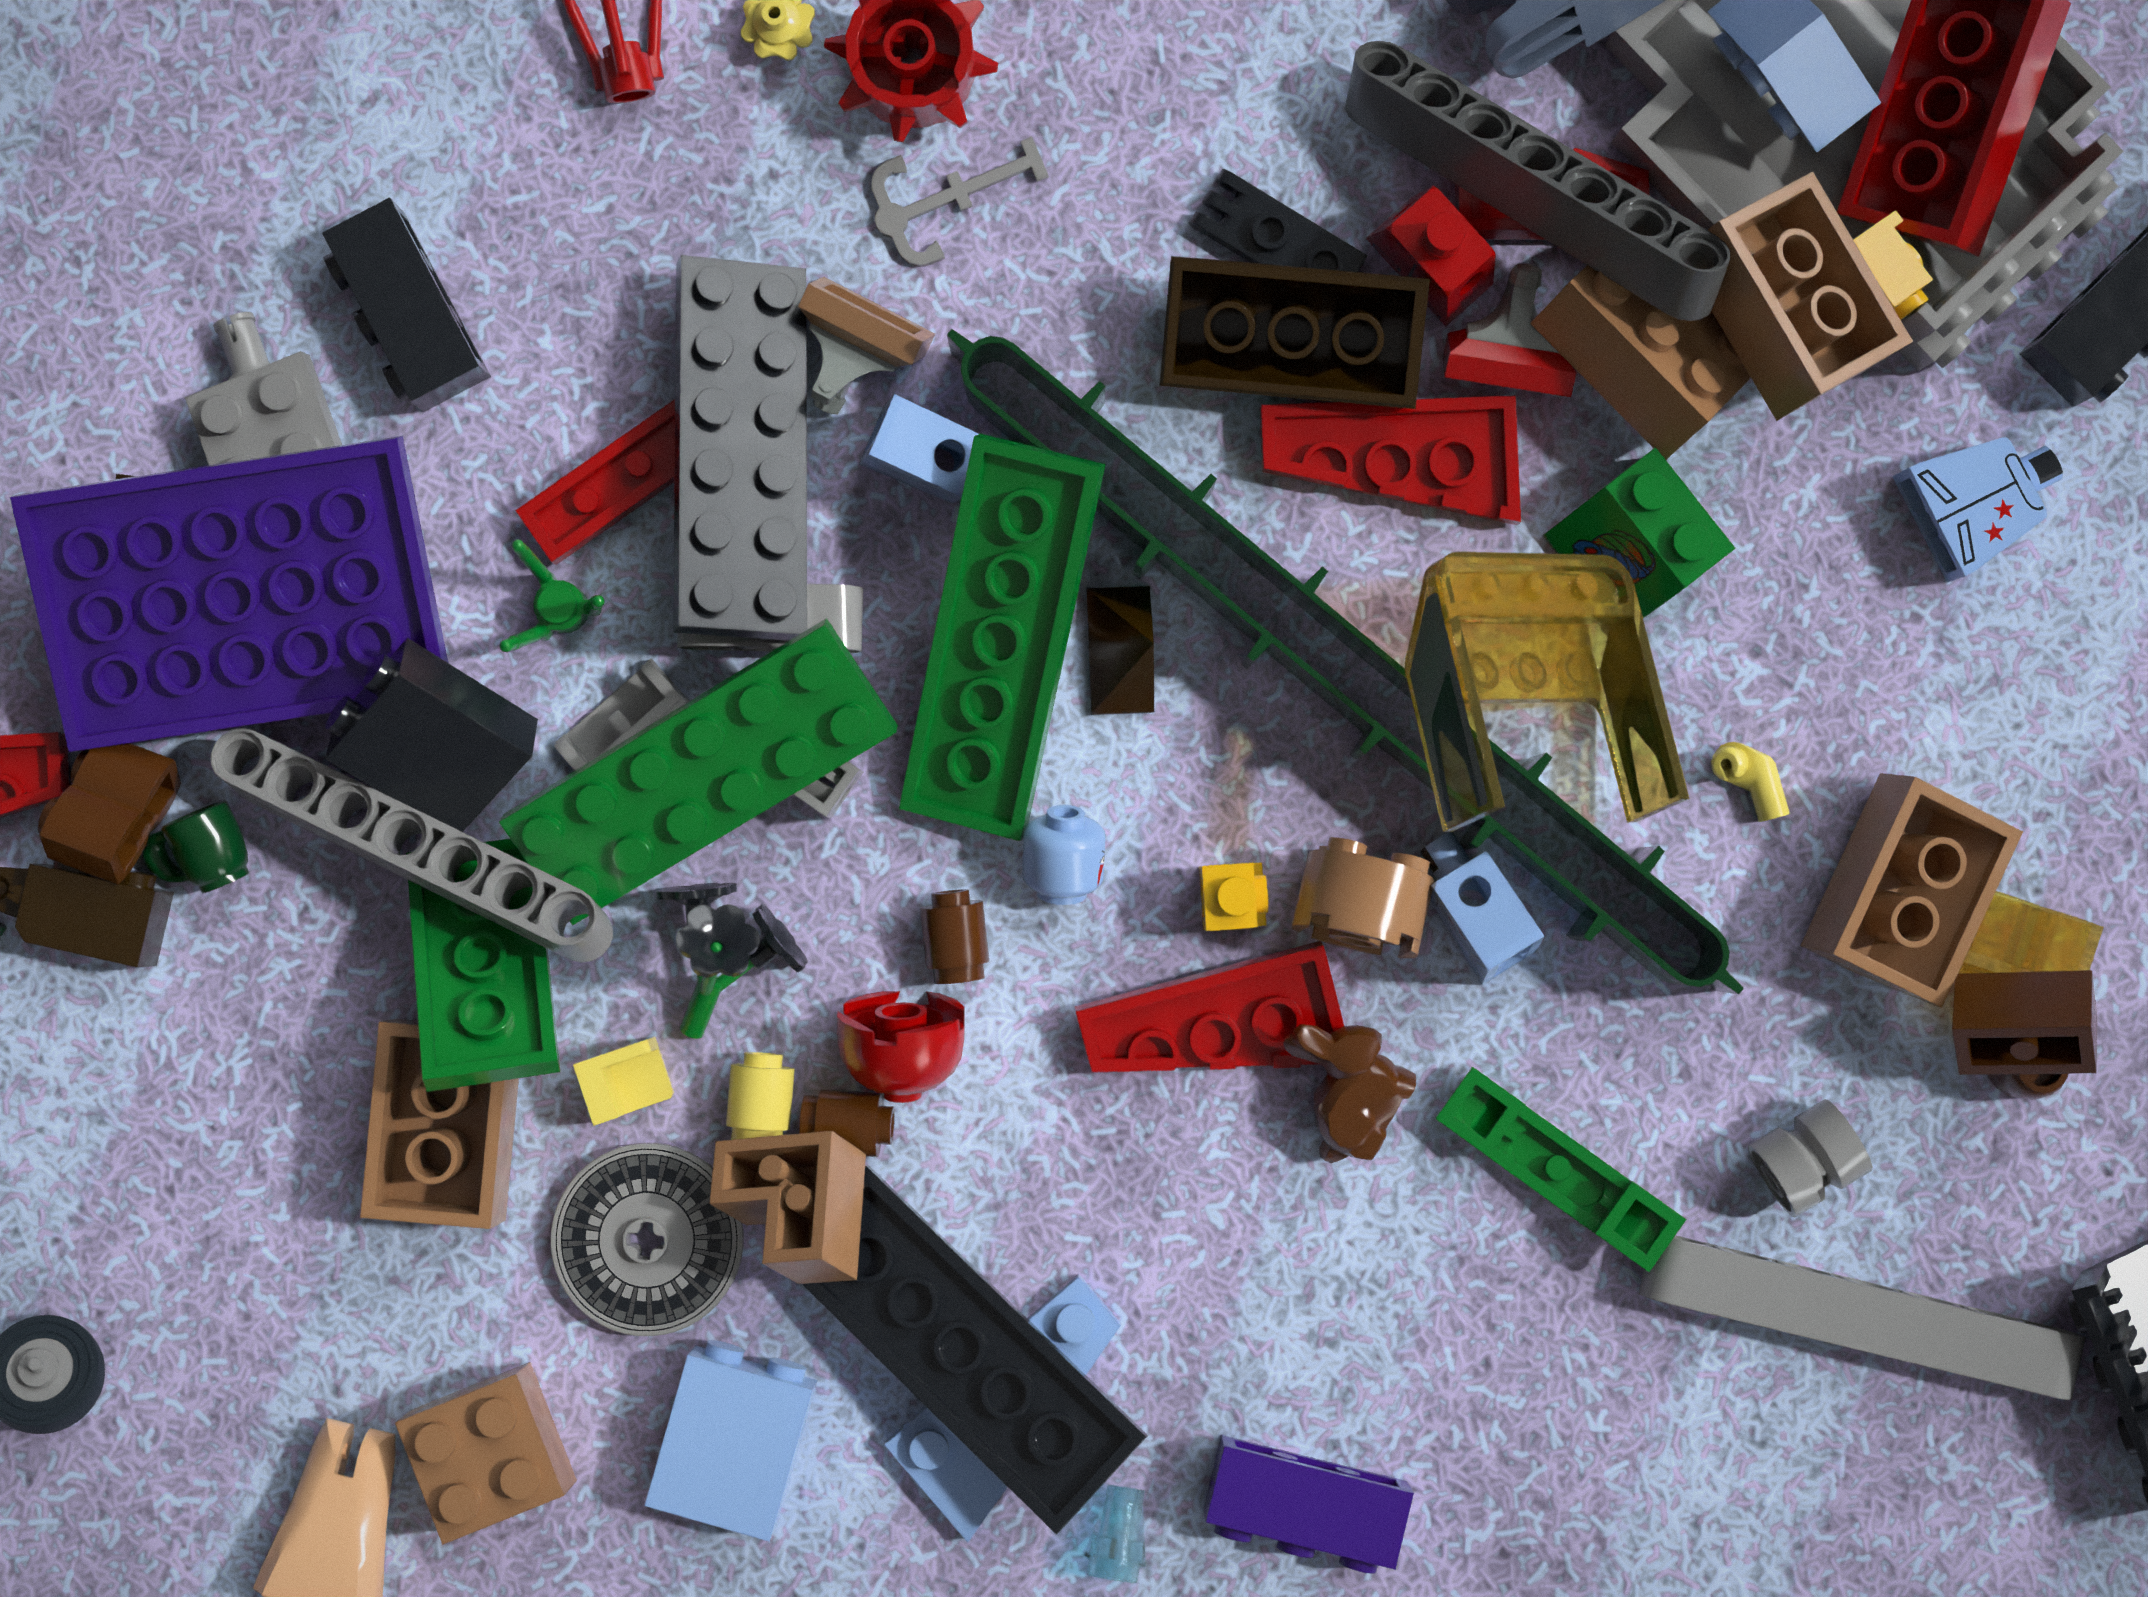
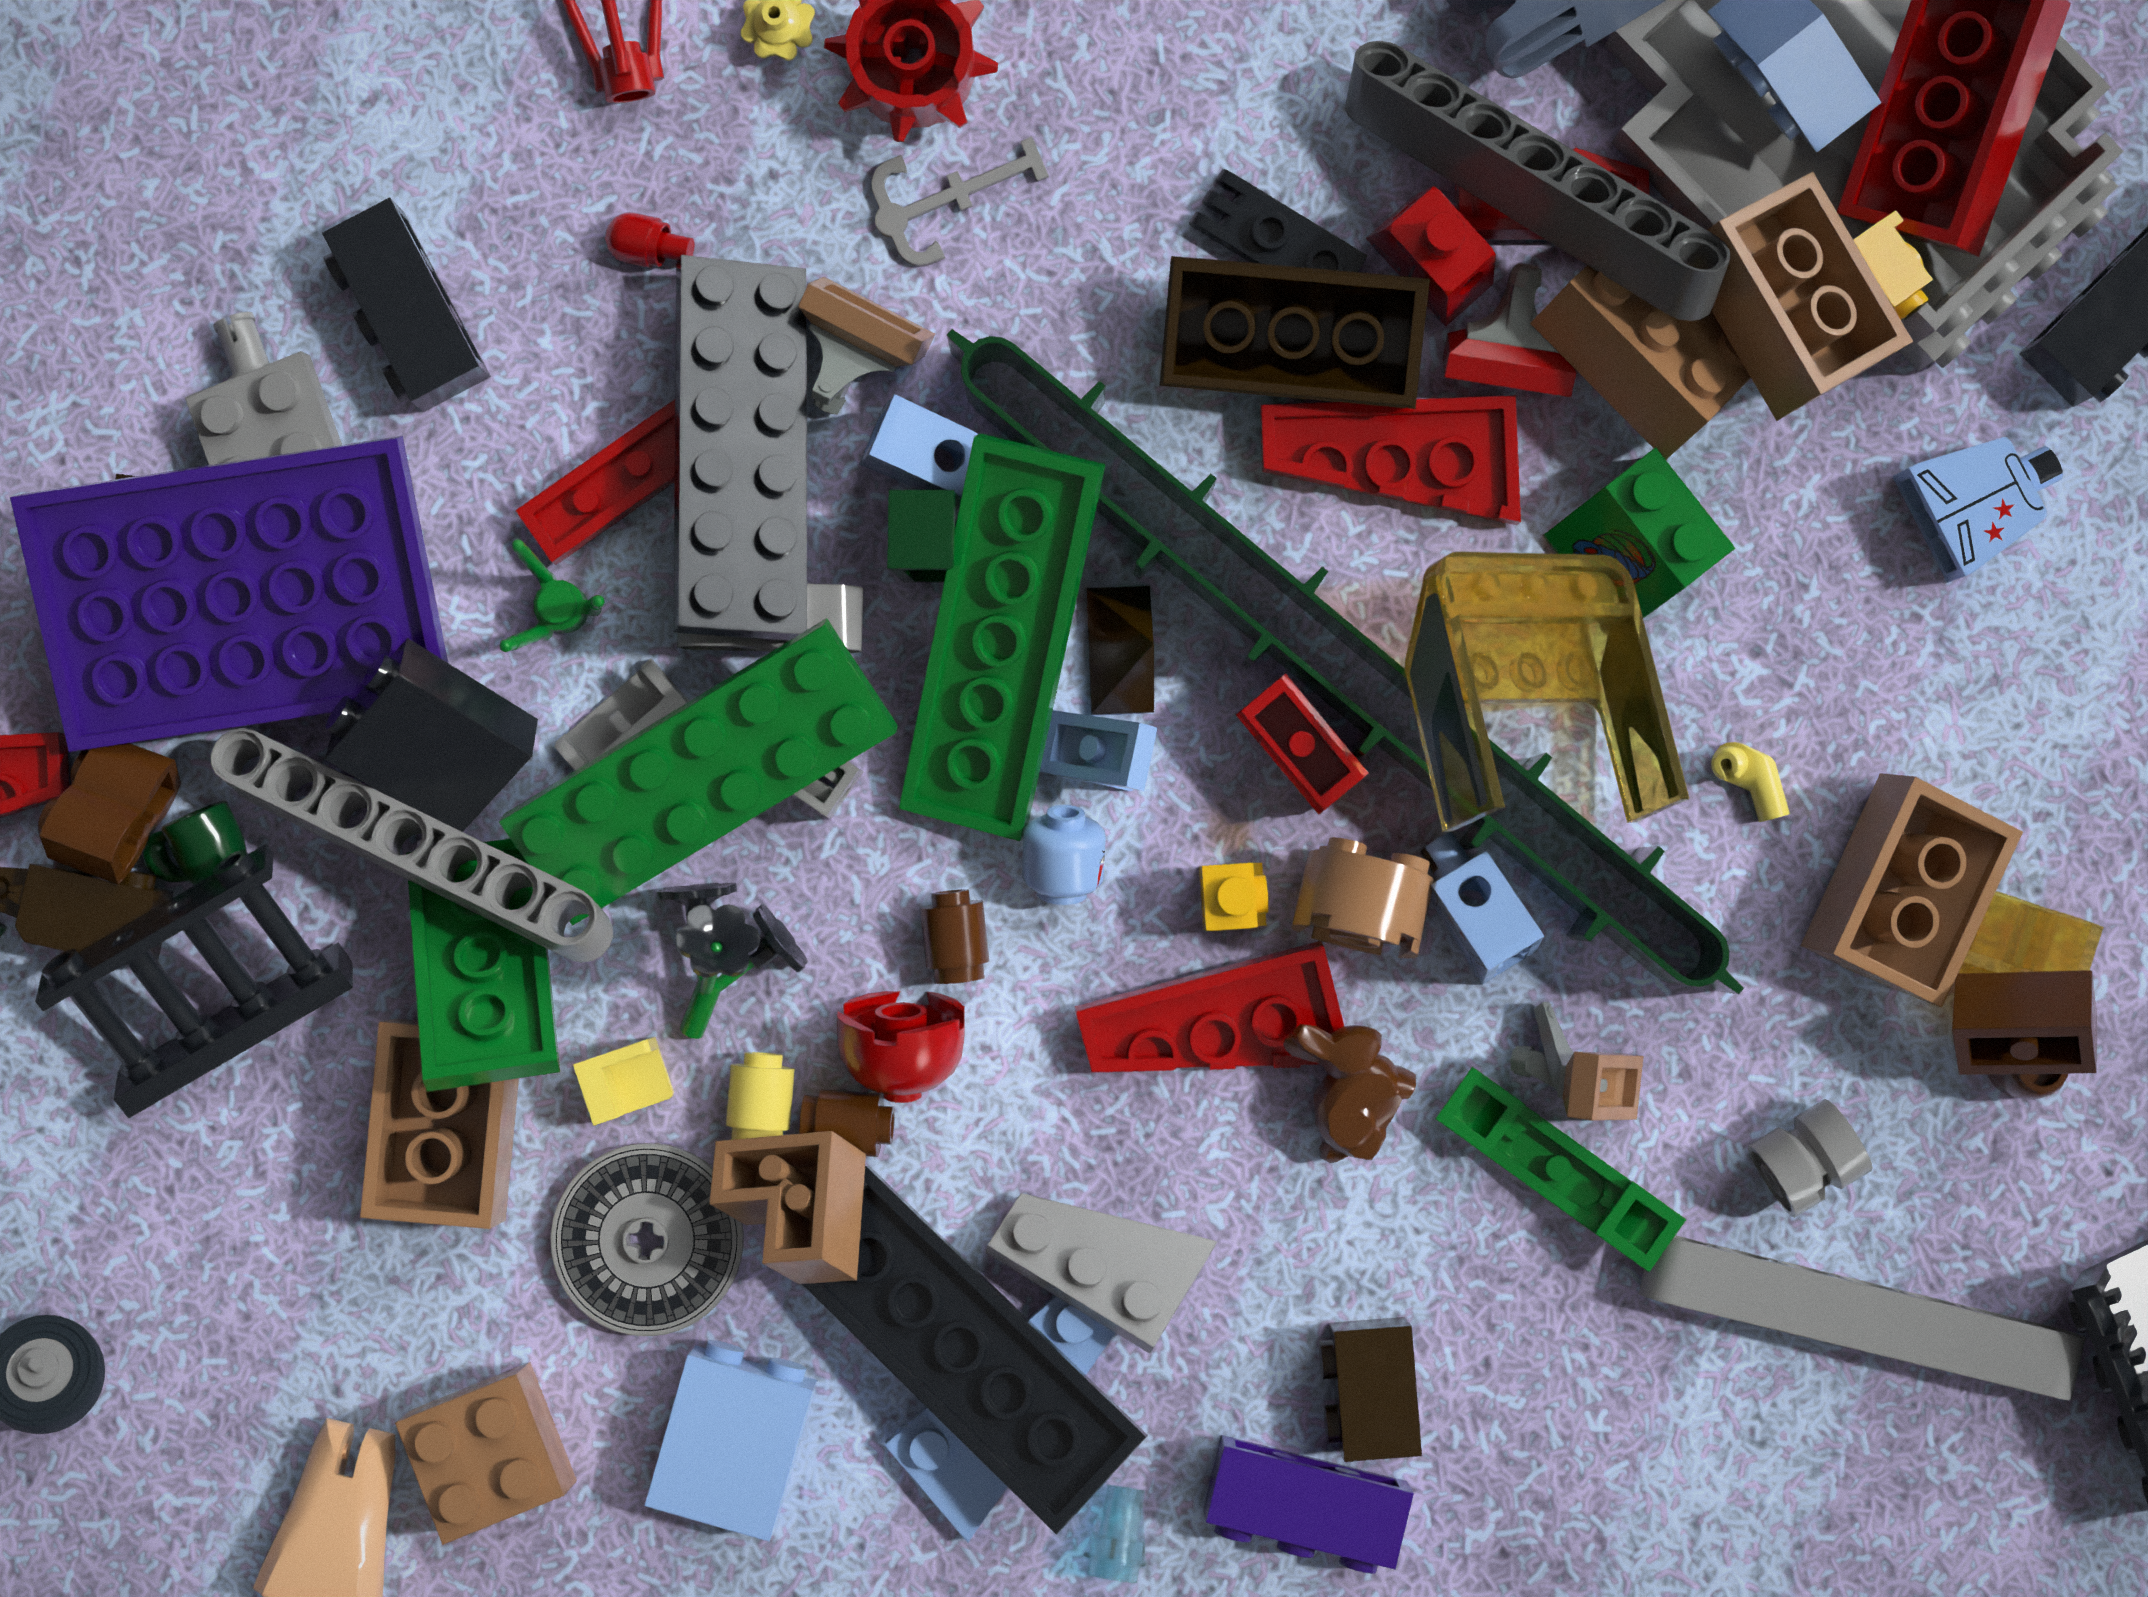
(201, 1040): none -> black fence
(645, 240): none -> red cylinder
(921, 534): none -> dark green panel
(1099, 750): none -> light blue slope
(1102, 1264): none -> light grey wing
(1302, 744): none -> red brick
(1373, 1389): none -> dark brown brick
(1588, 1082): none -> medium nougat piece

